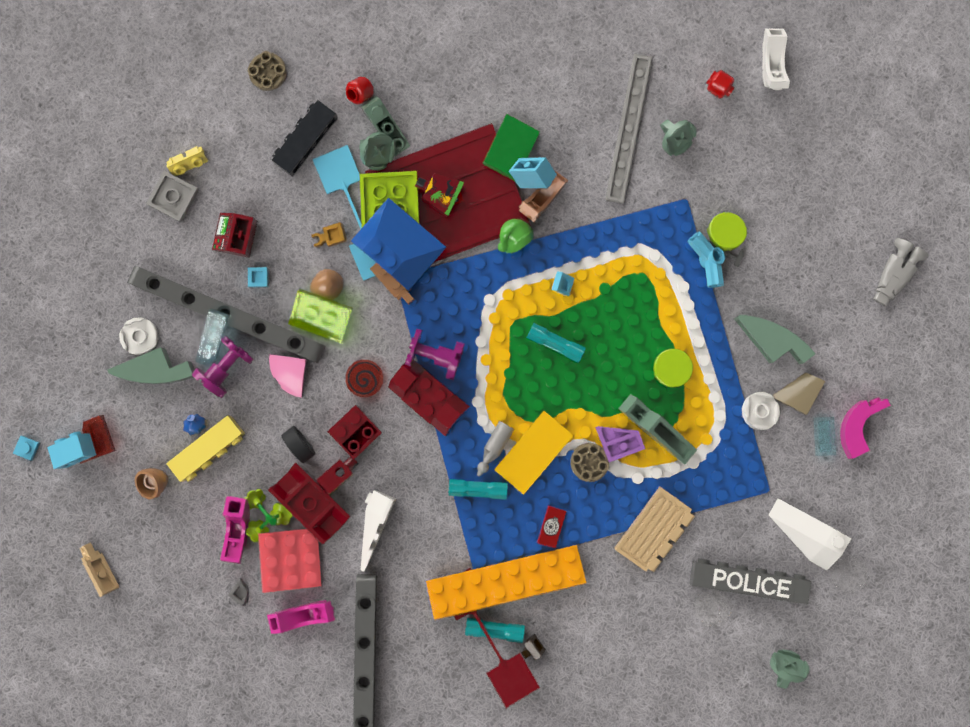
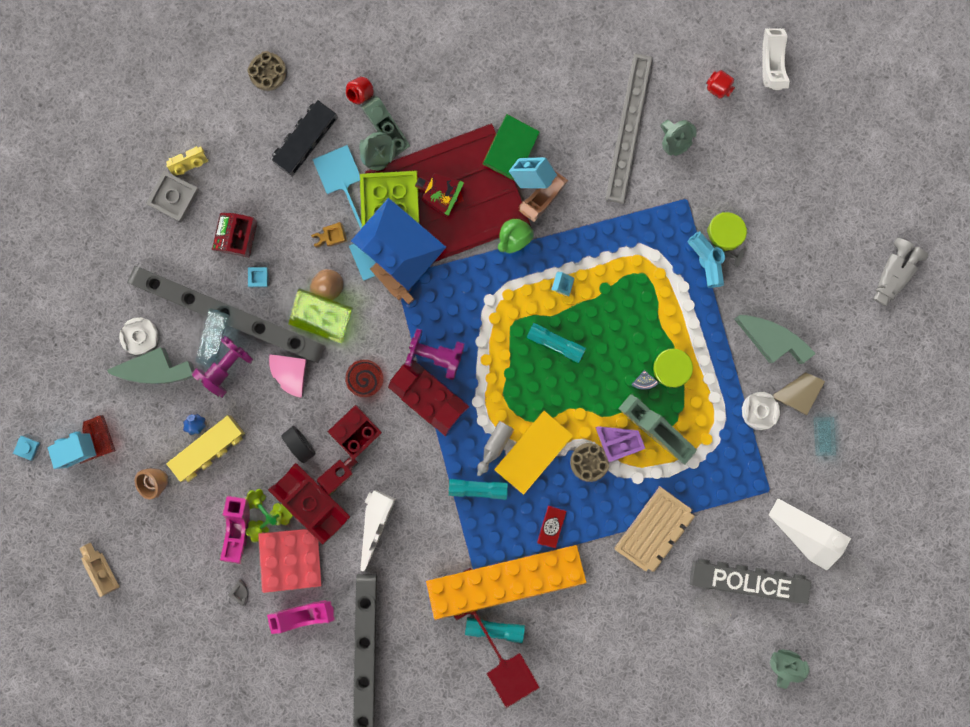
(533, 647): dark brown tile -> none
(644, 381): none -> sand blue tile
(852, 426): dark pink arch -> none

